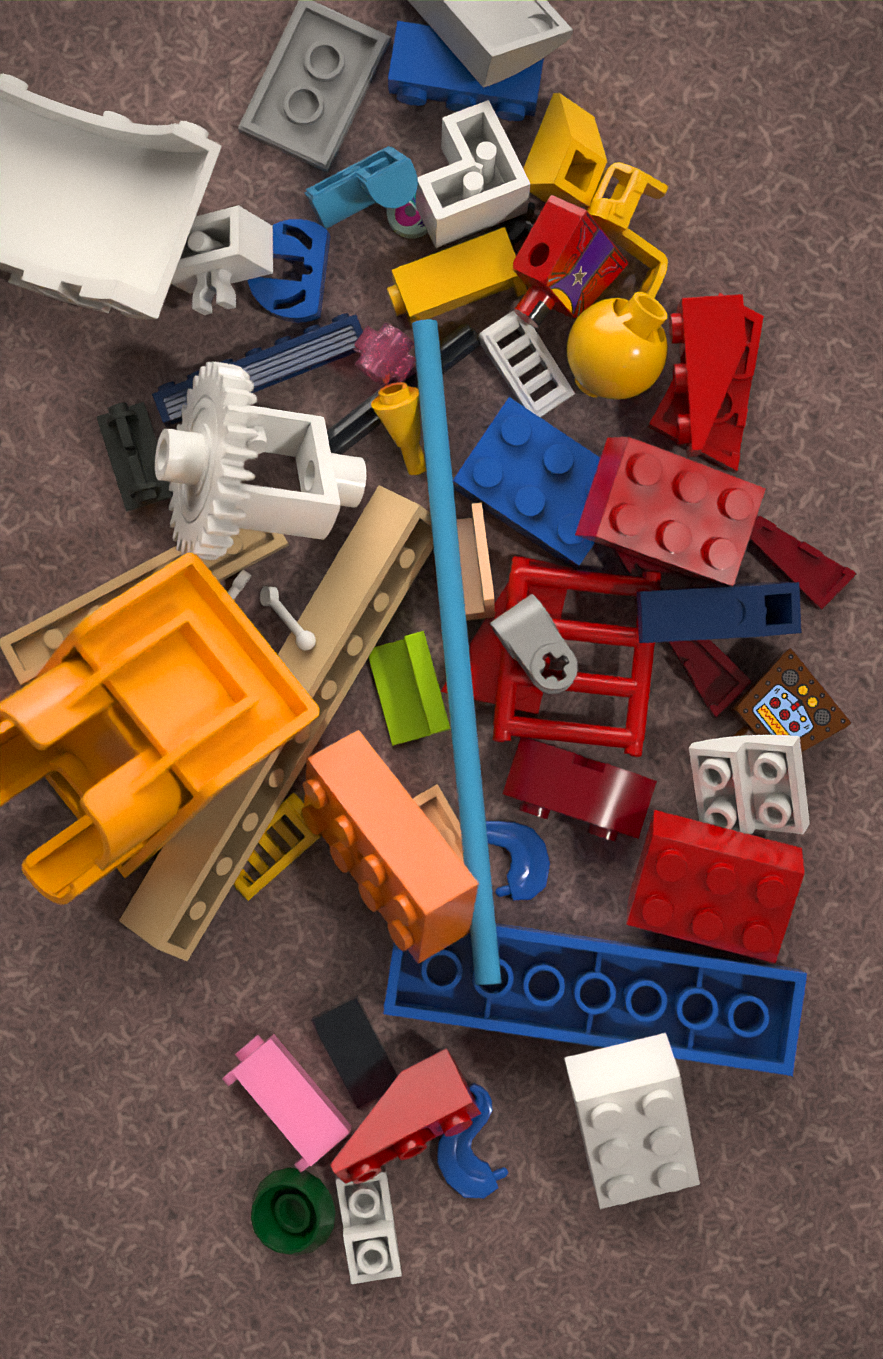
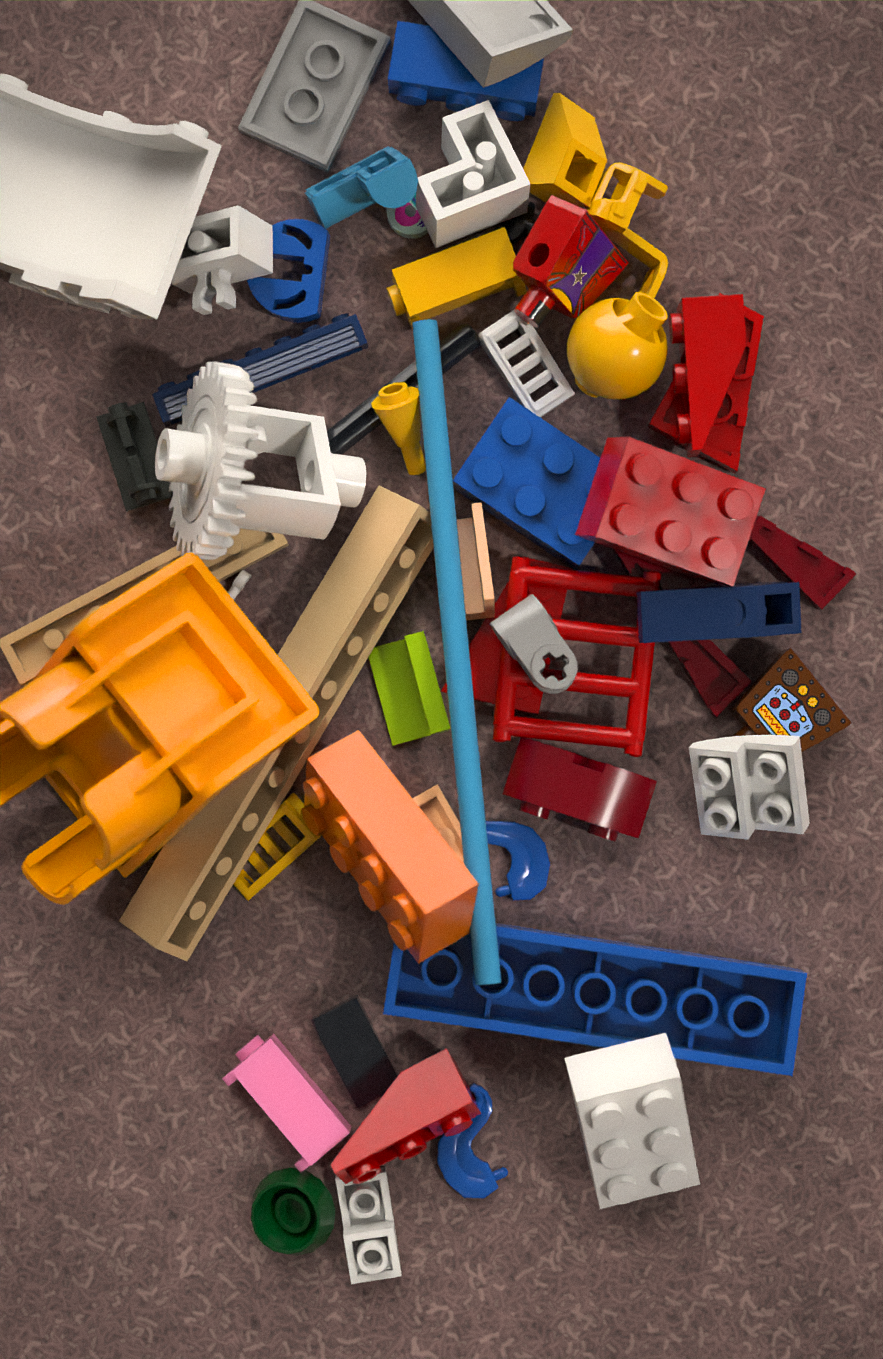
(304, 639): white hinge -> none
(384, 354): clear pink gear -> none
(715, 886): red brick -> none

